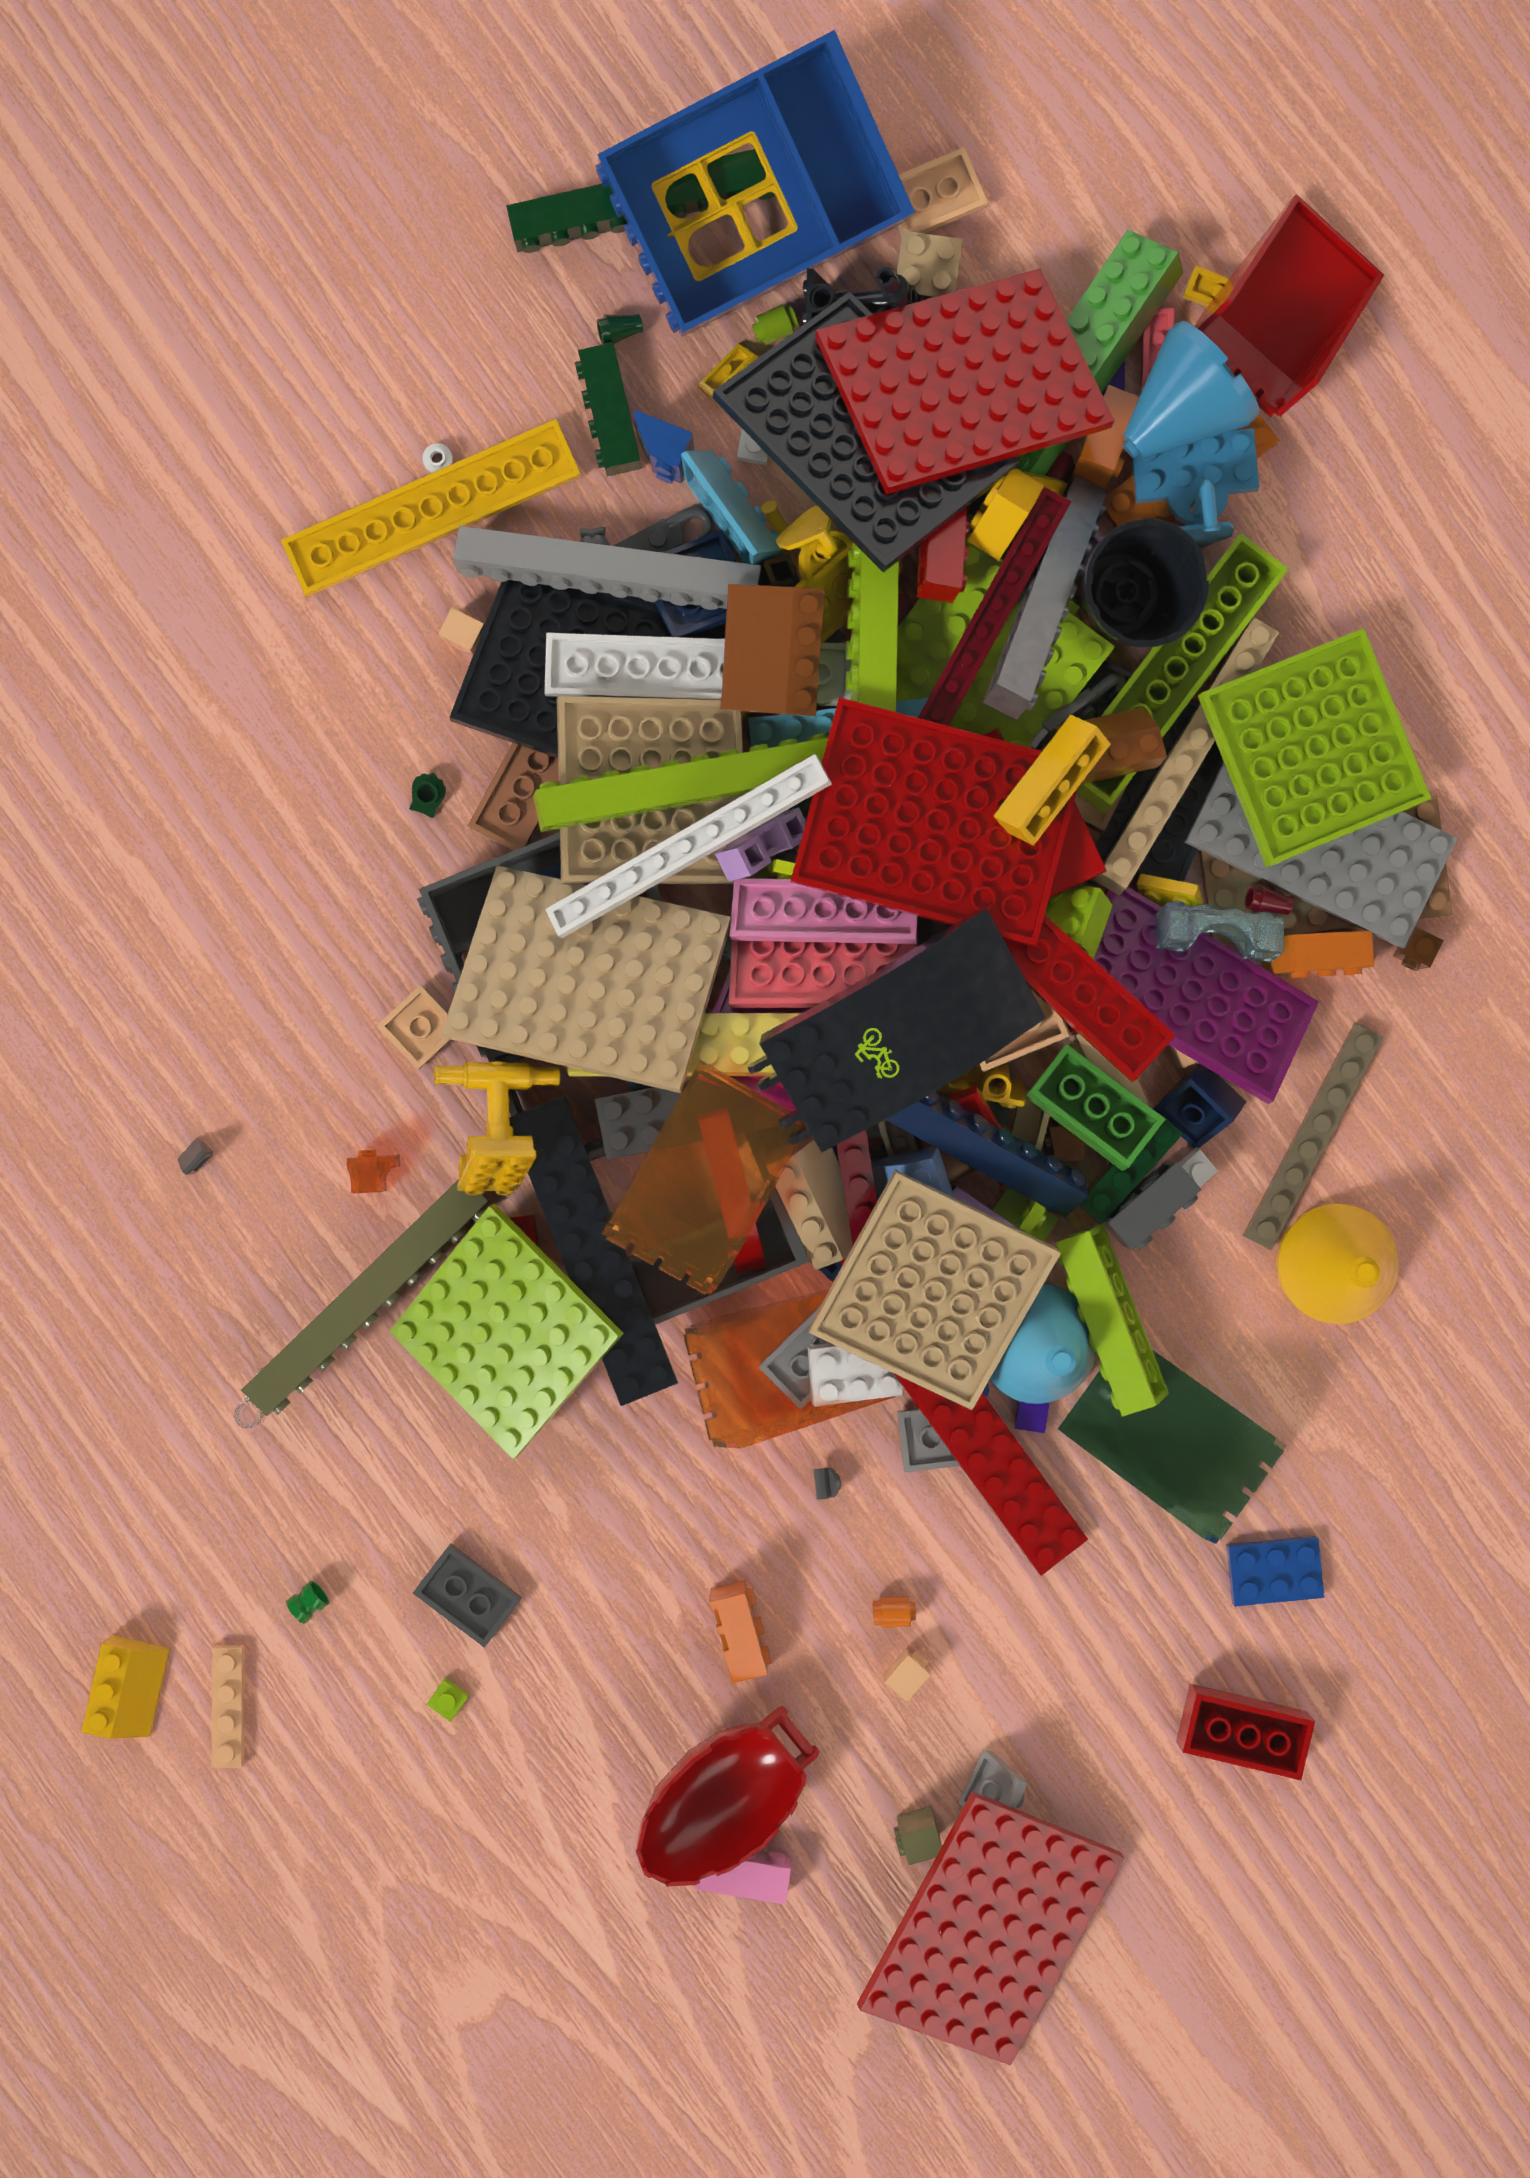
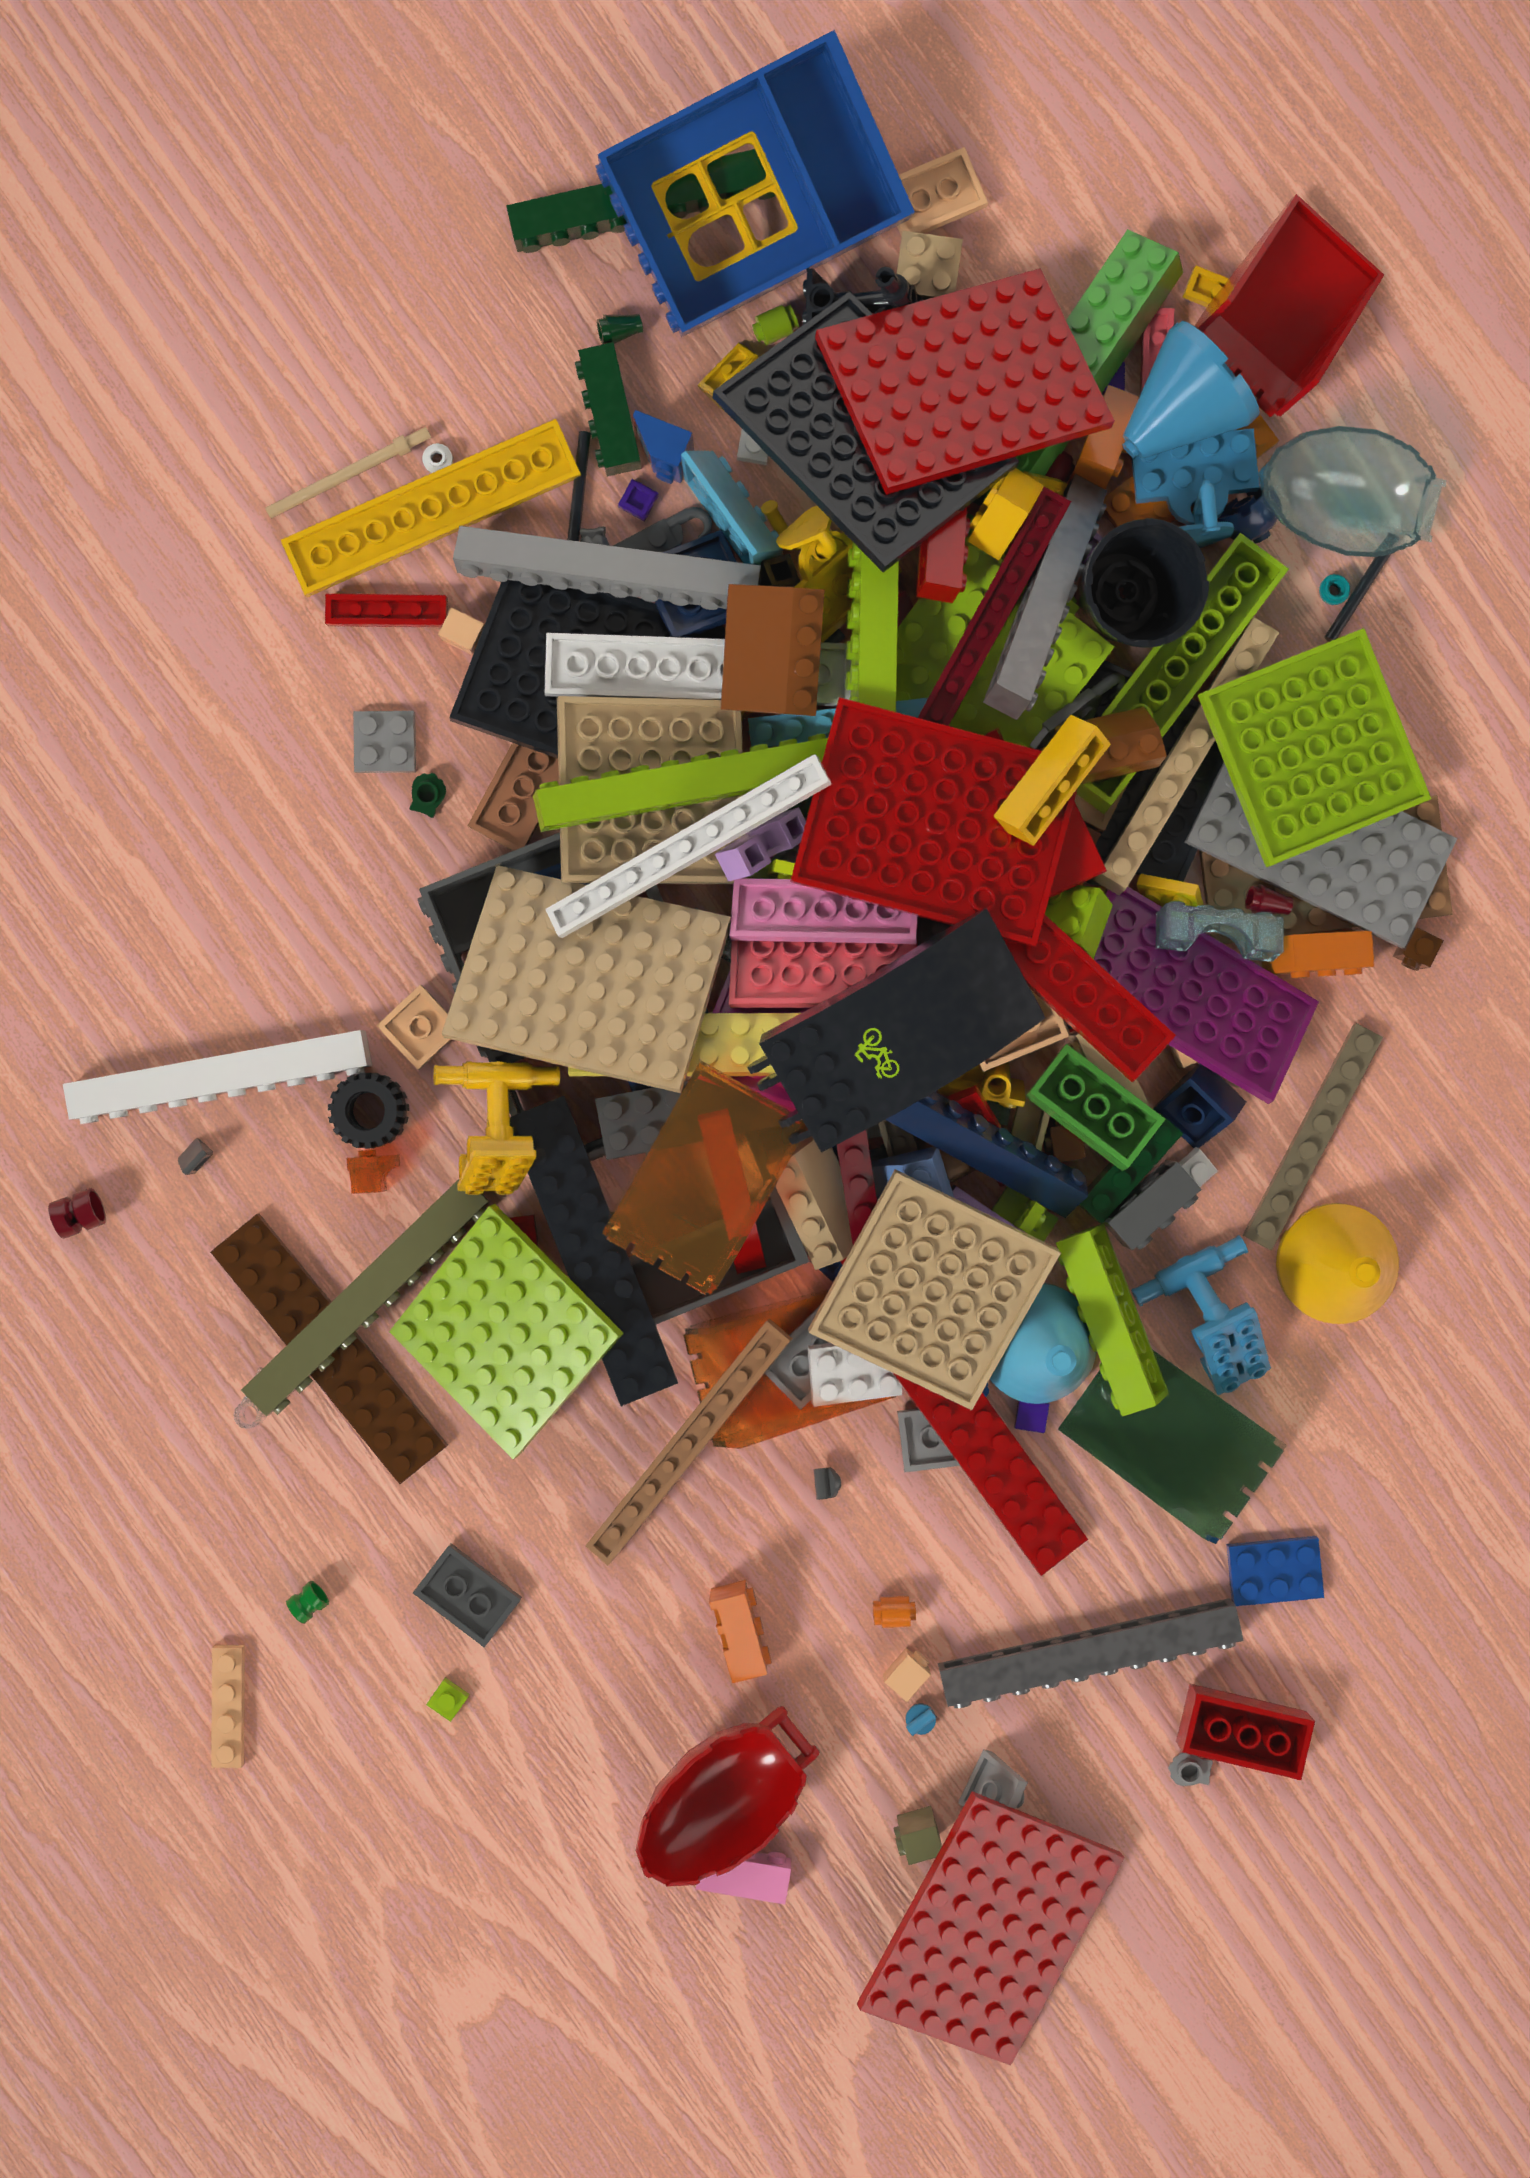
(81, 1211): none -> dark red wheel
(125, 1688): yellow slope -> none
(217, 1075): none -> white brick
(344, 1119): none -> black tyre
(356, 1377): none -> reddish brown plate
(384, 741): none -> light grey plate
(385, 610): none -> red plate
(400, 445): none -> tan bar
(579, 486): none -> black bar
(638, 500): none -> dark purple tile
(689, 1441): none -> medium nougat plate
(920, 1719): none -> dark azure plate
(1090, 1652): none -> flat silver brick
(1190, 1770): none -> light grey animal
(1228, 1338): none -> dark azure plate
(1249, 517): none -> dark blue cylinder
(1339, 582): none -> teal plate
(1352, 491): none -> clear light blue windscreen
(1356, 597): none -> black bar

